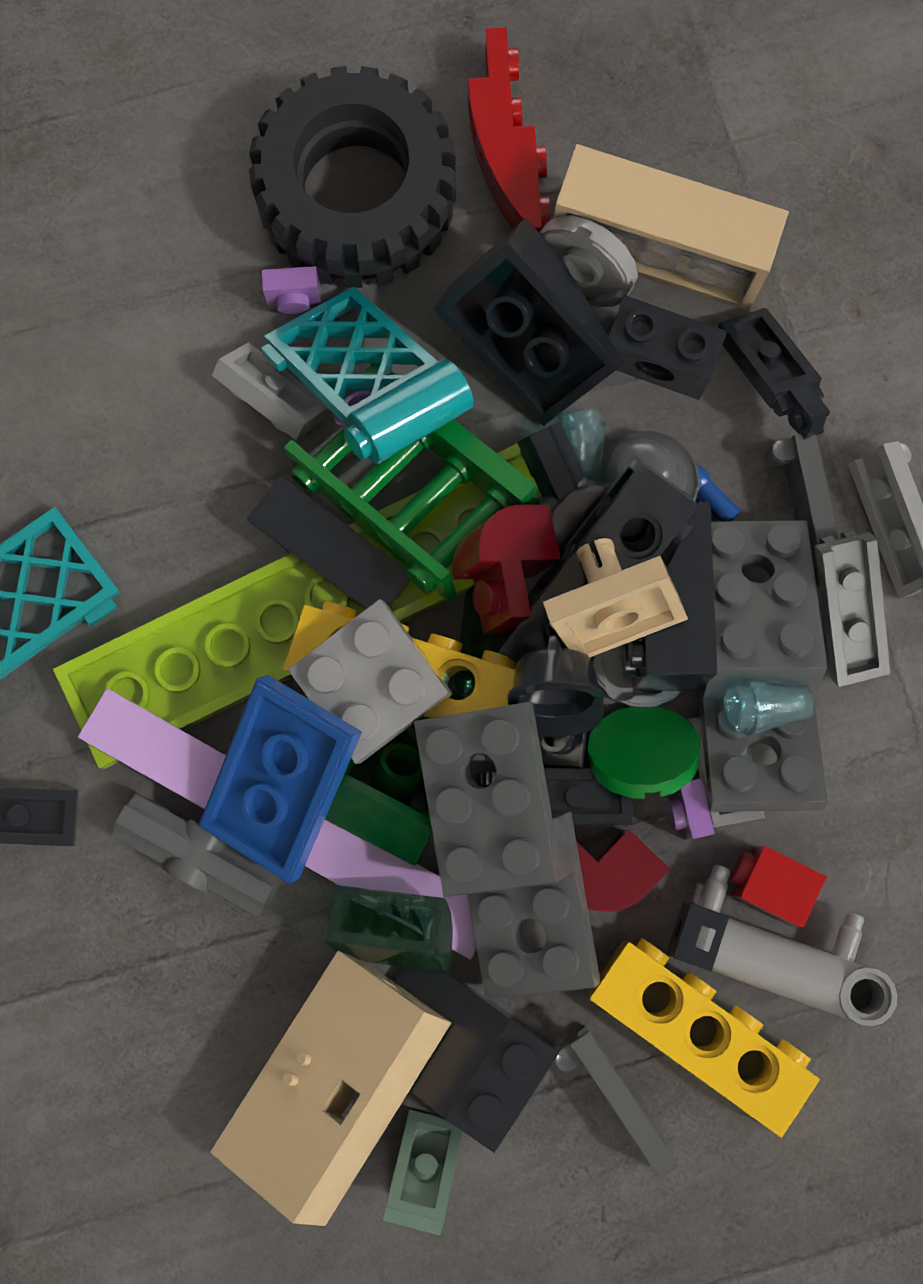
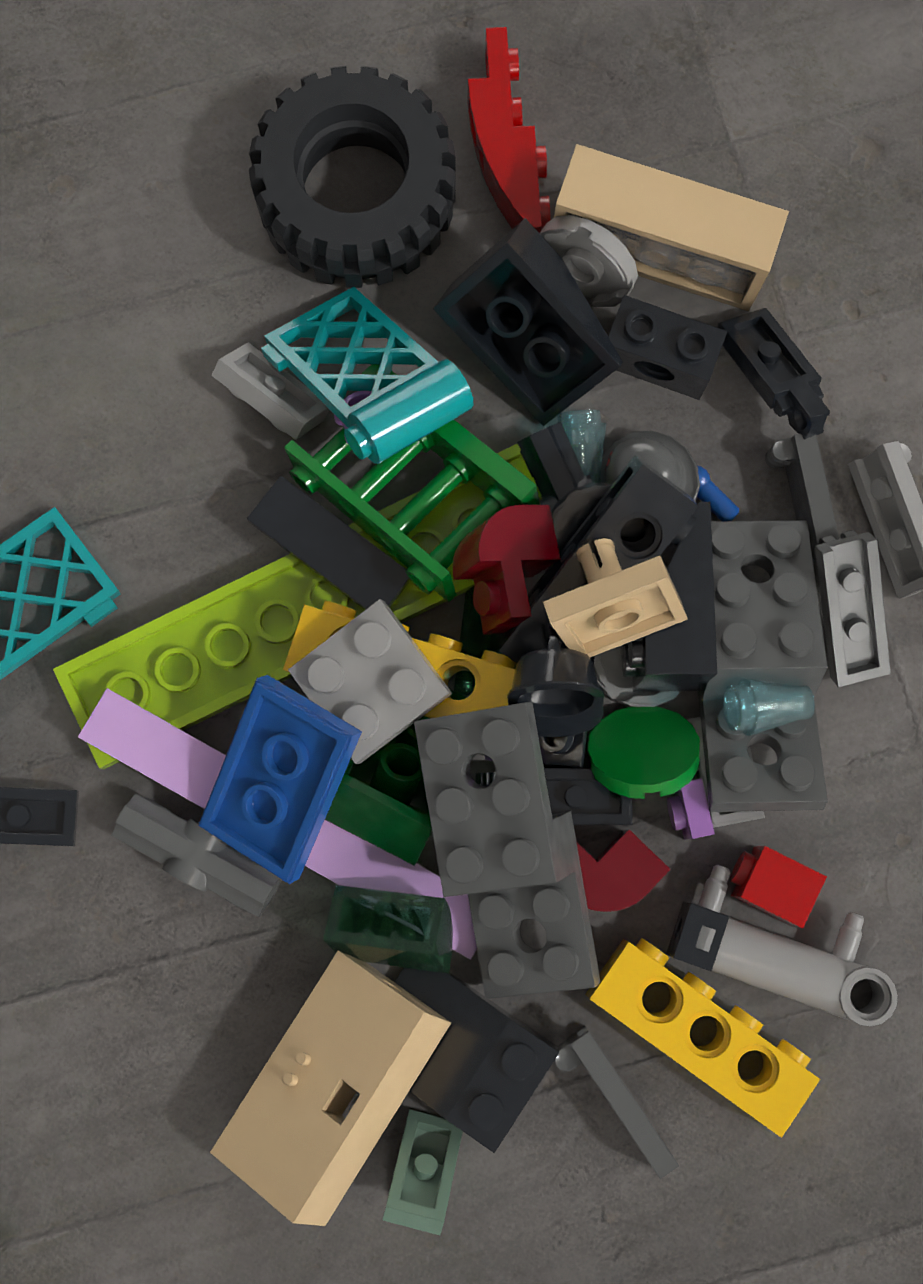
(291, 289): medium lavender plate -> none

